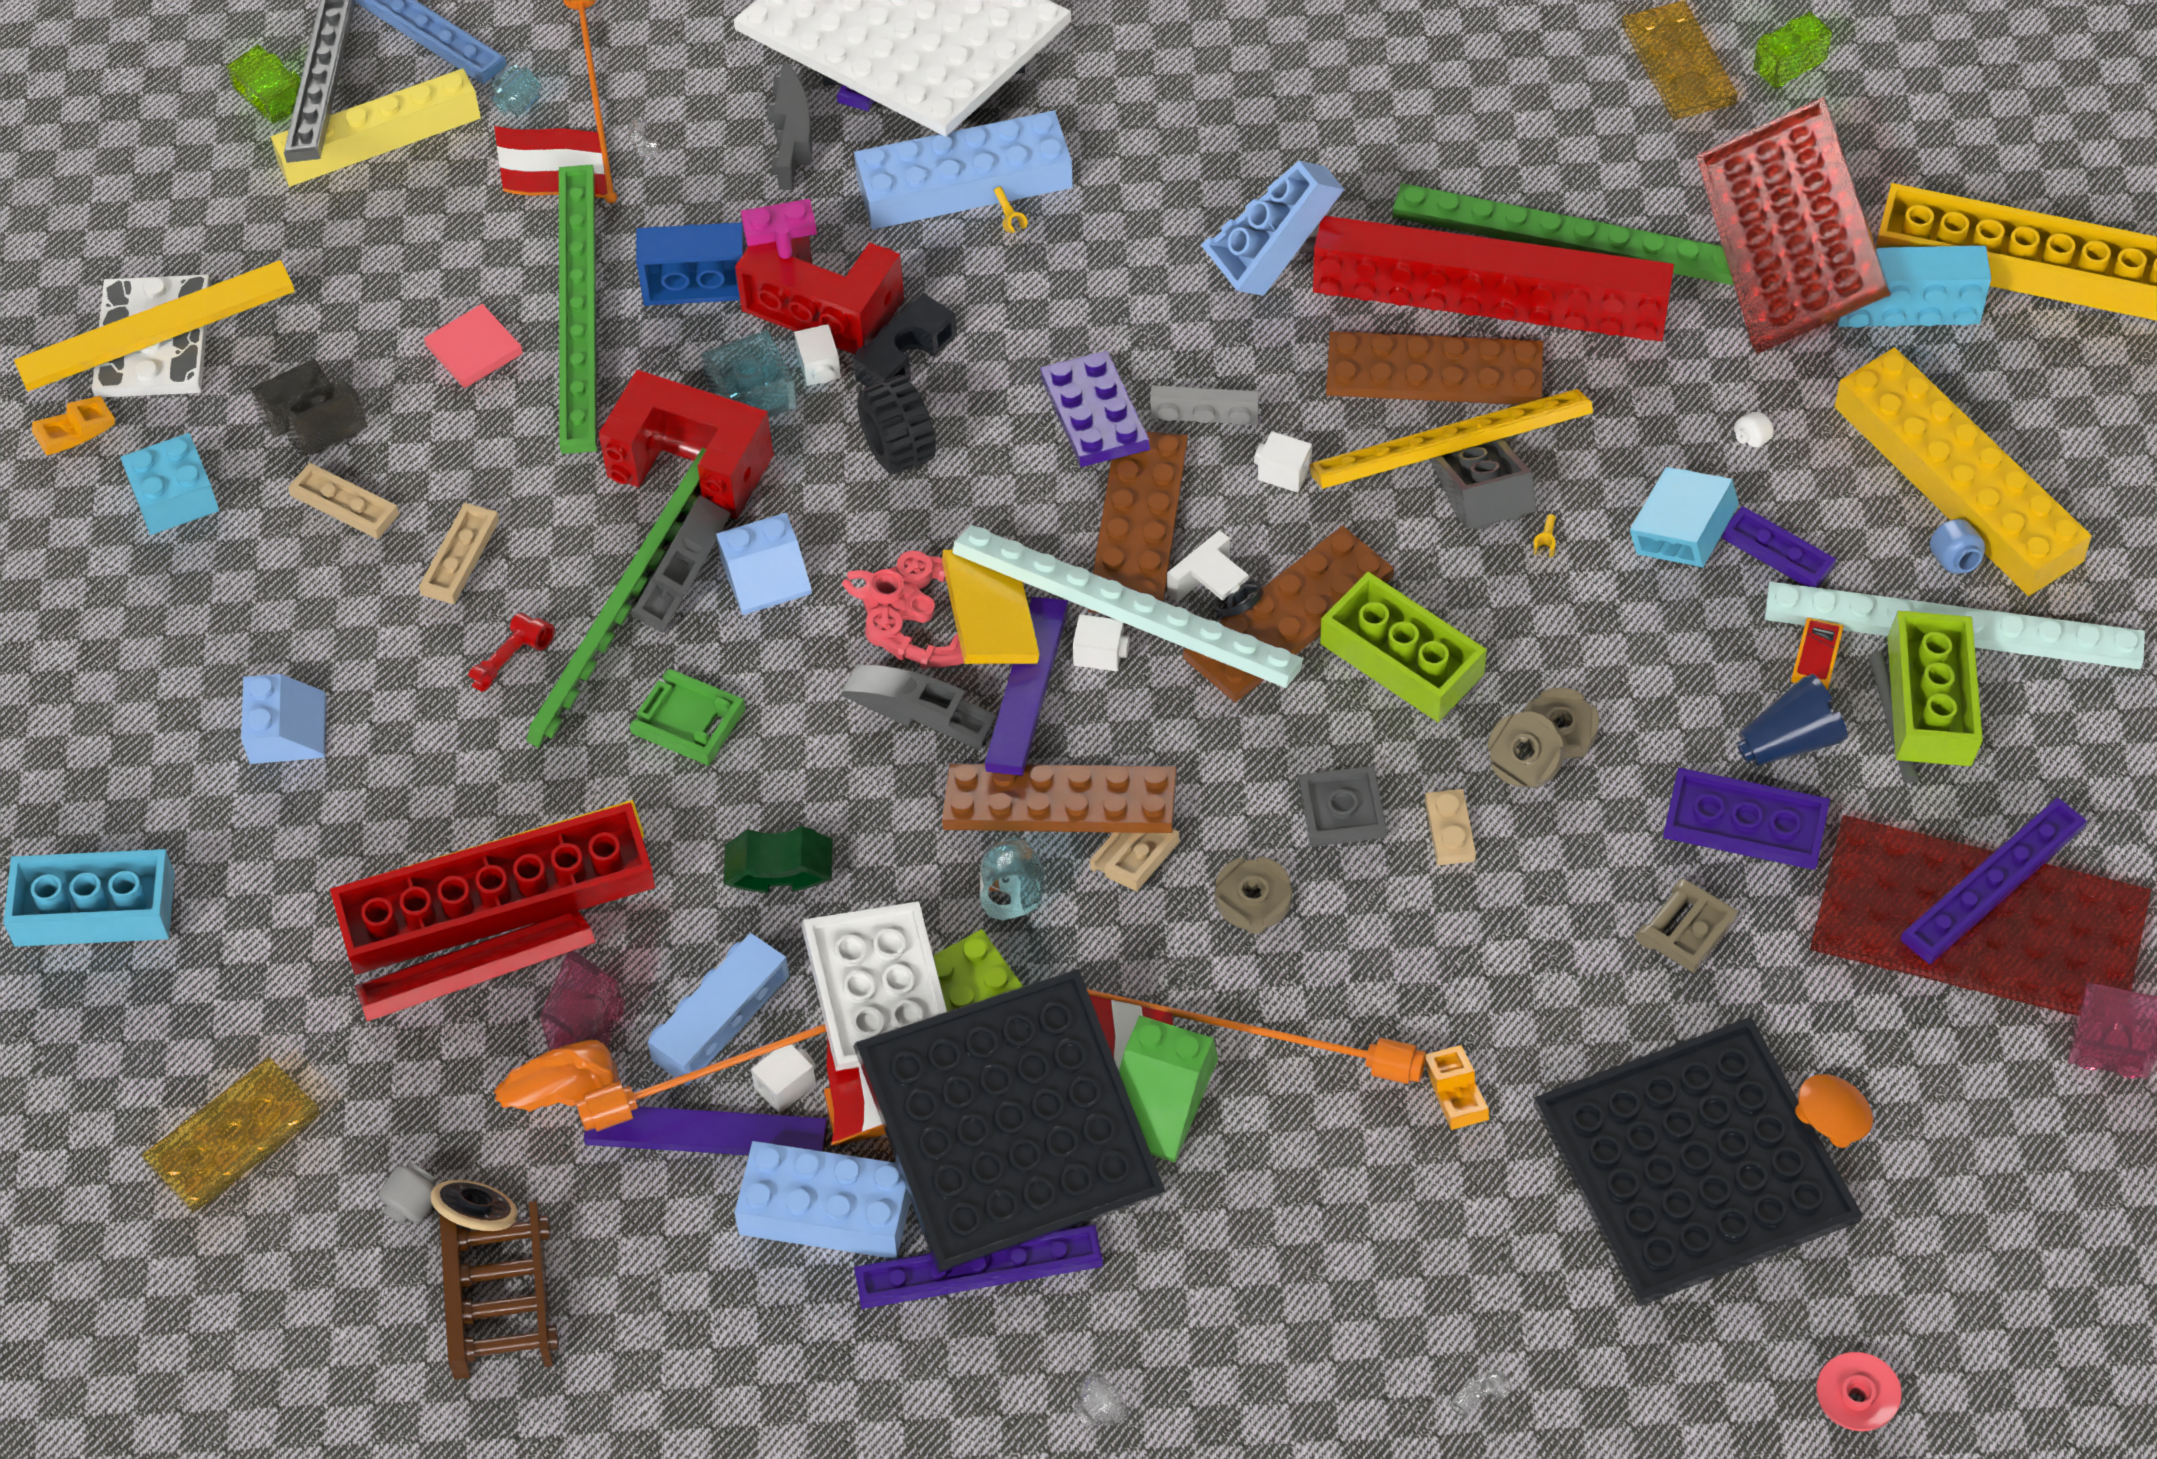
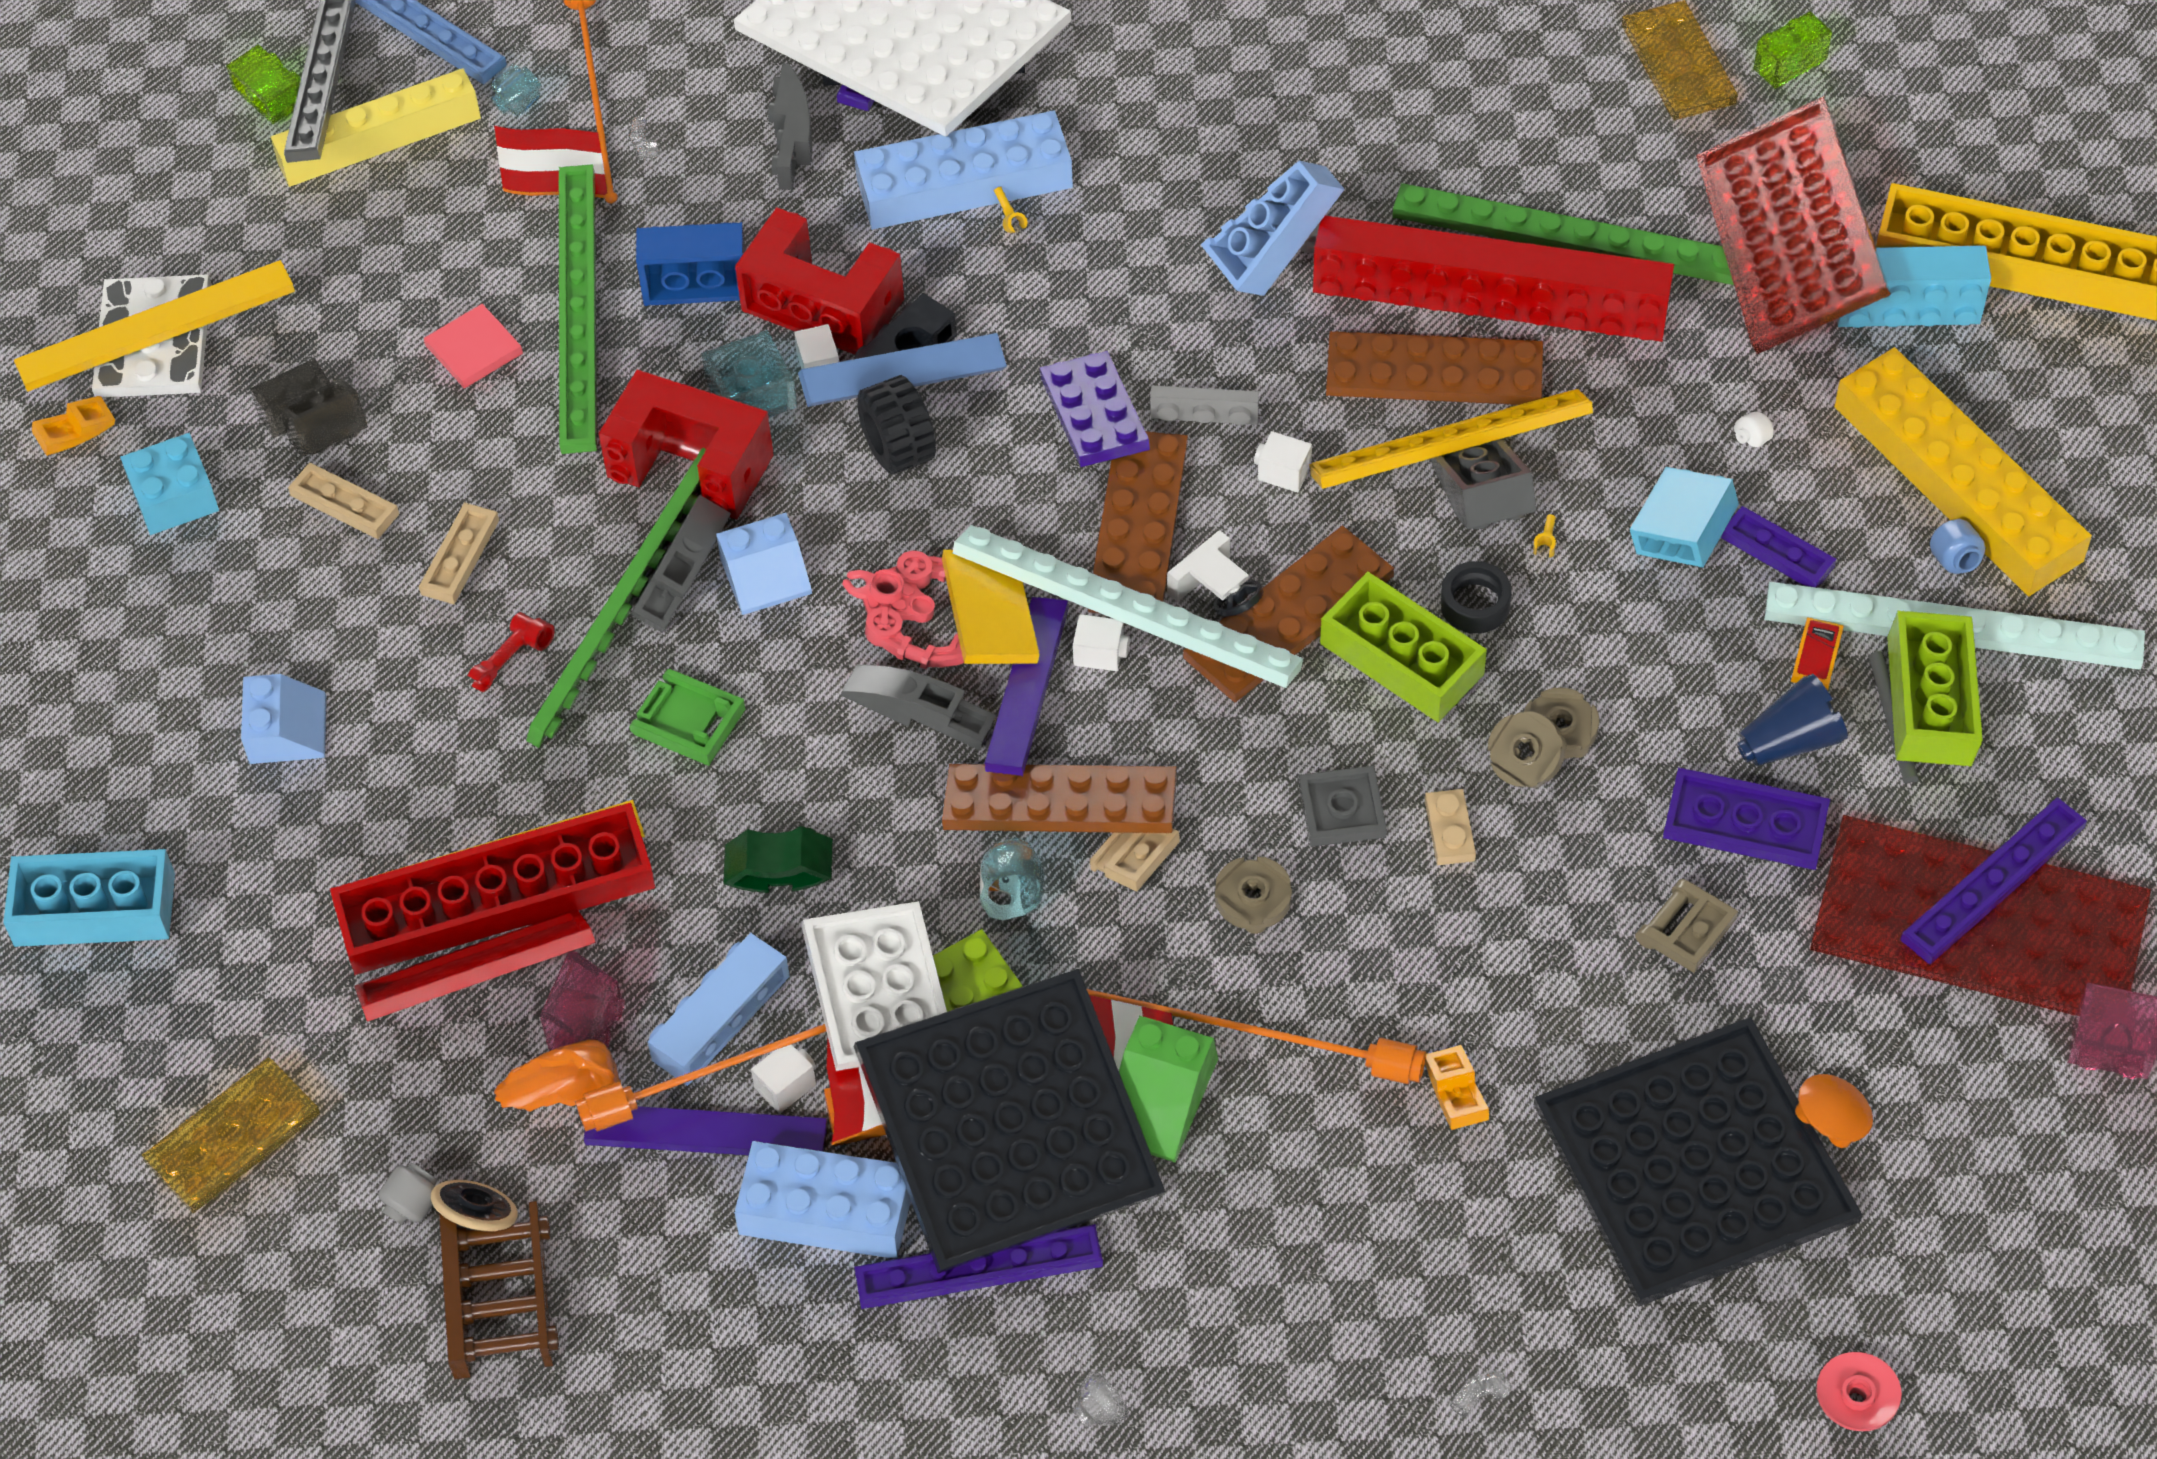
(779, 224): dark pink plate -> none
(919, 365): none -> medium blue tile
(1476, 574): none -> black tyre

